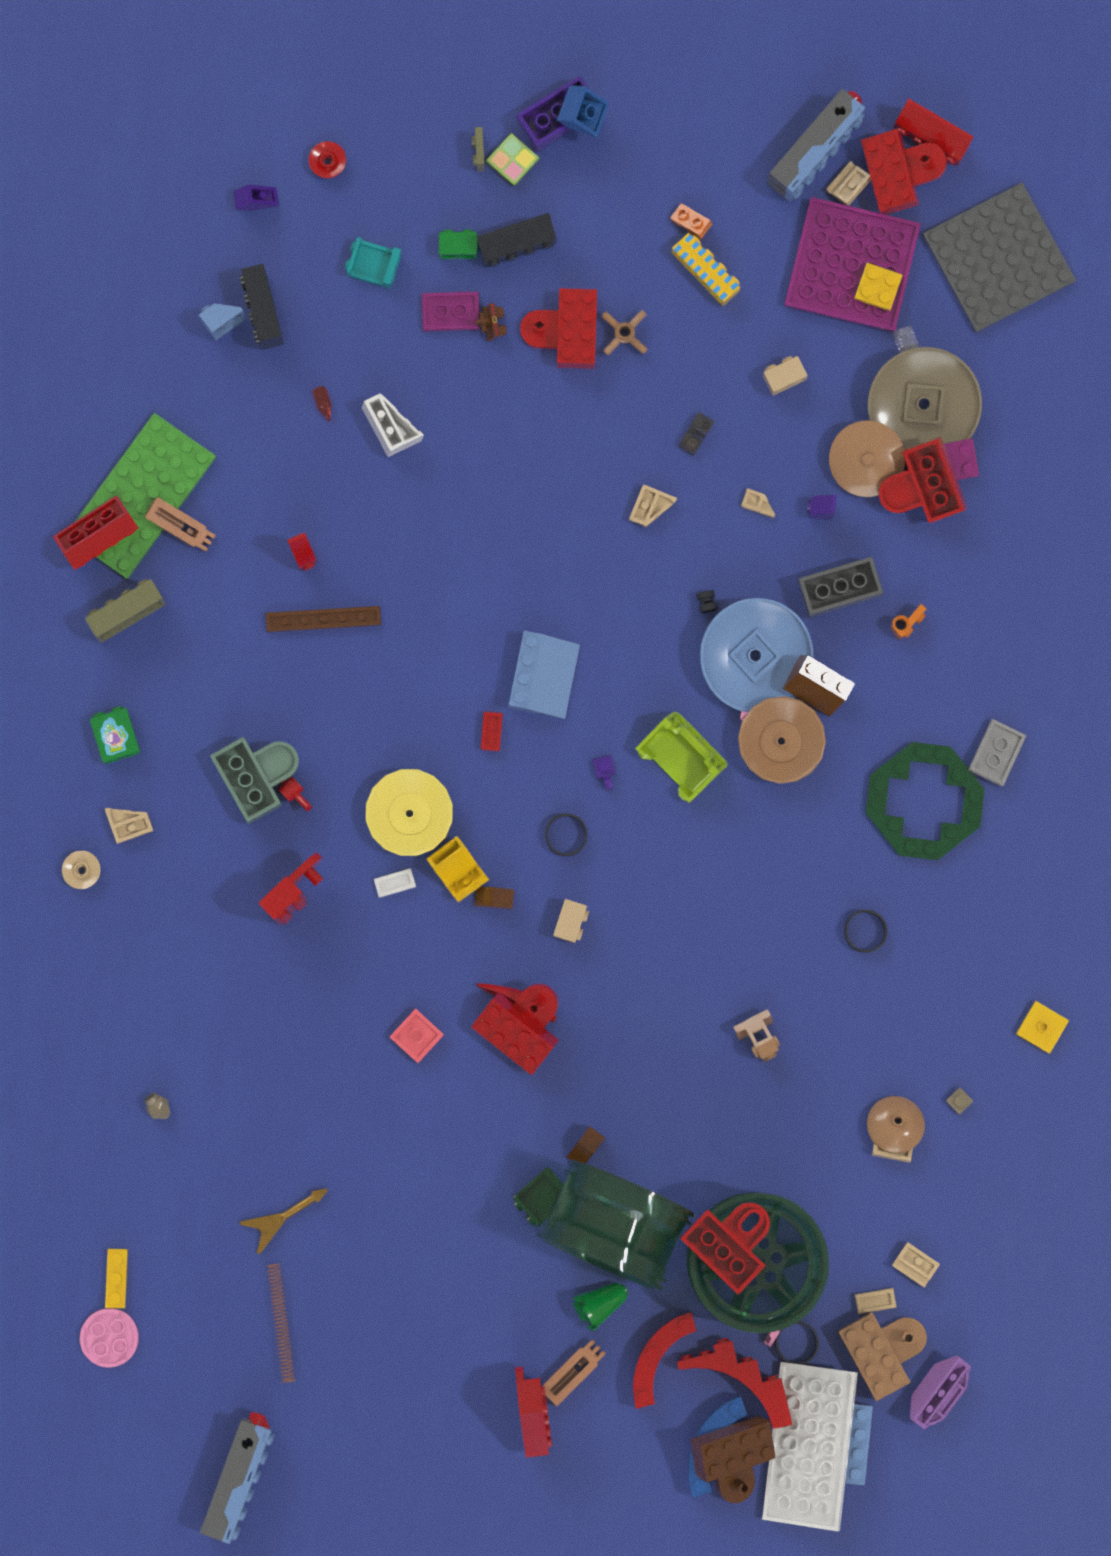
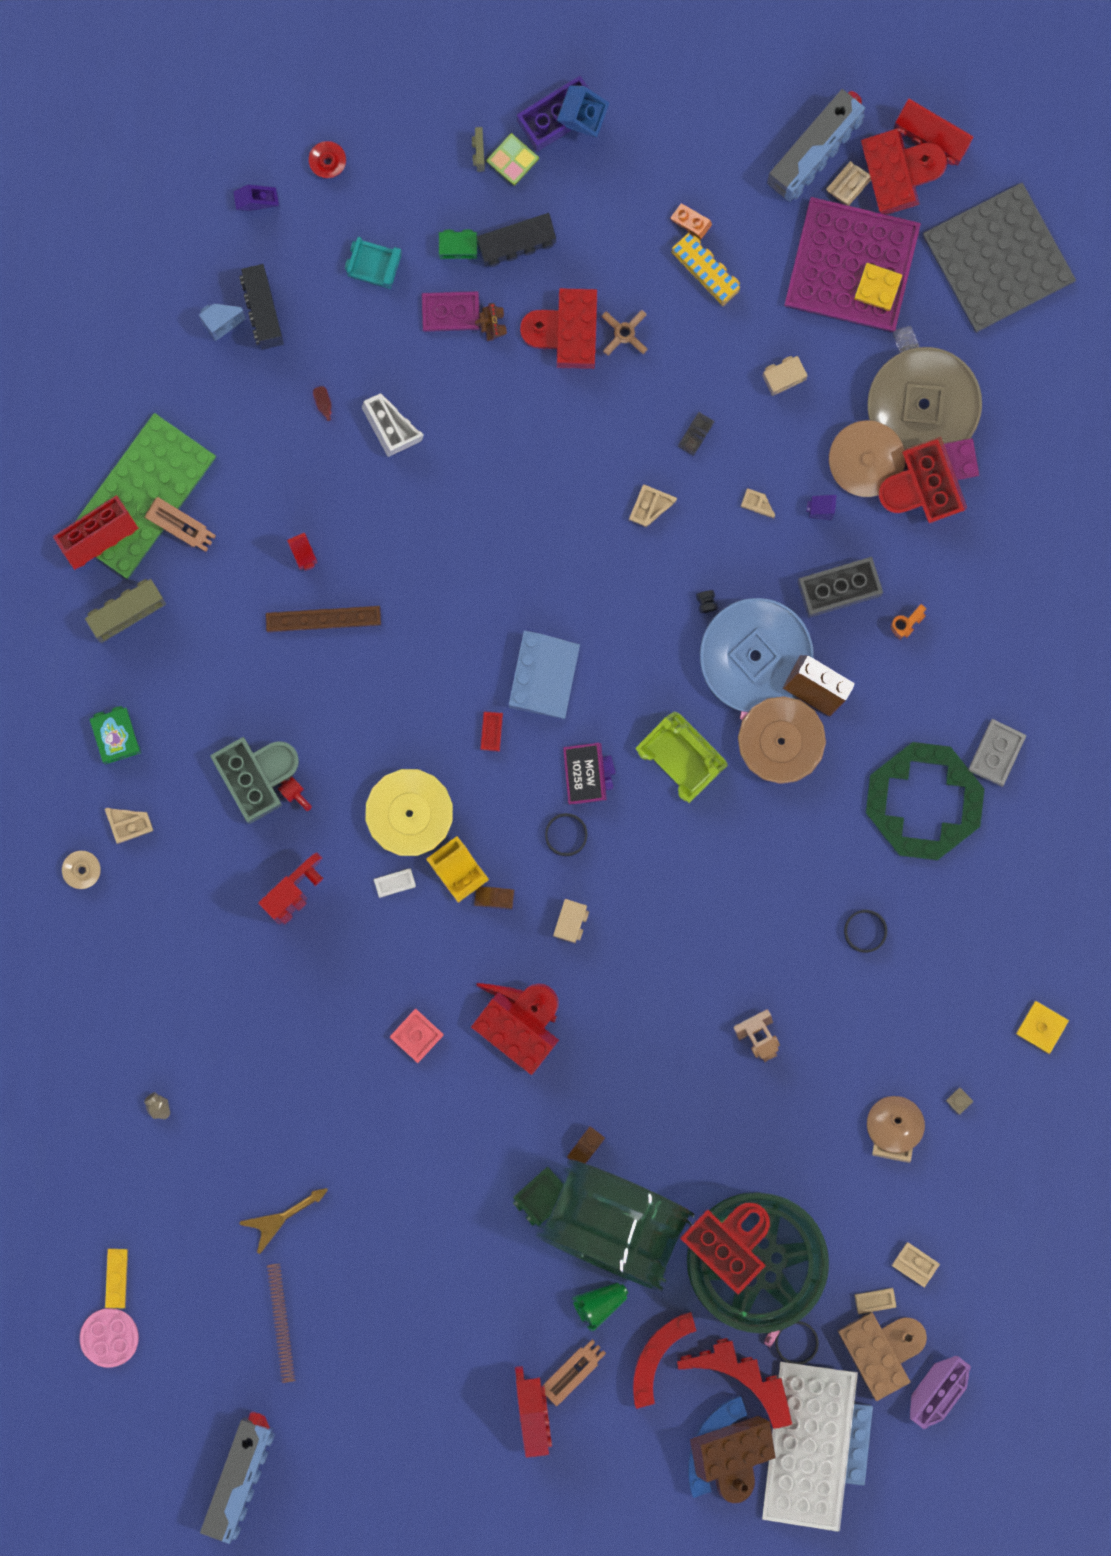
(585, 773): none -> black tile

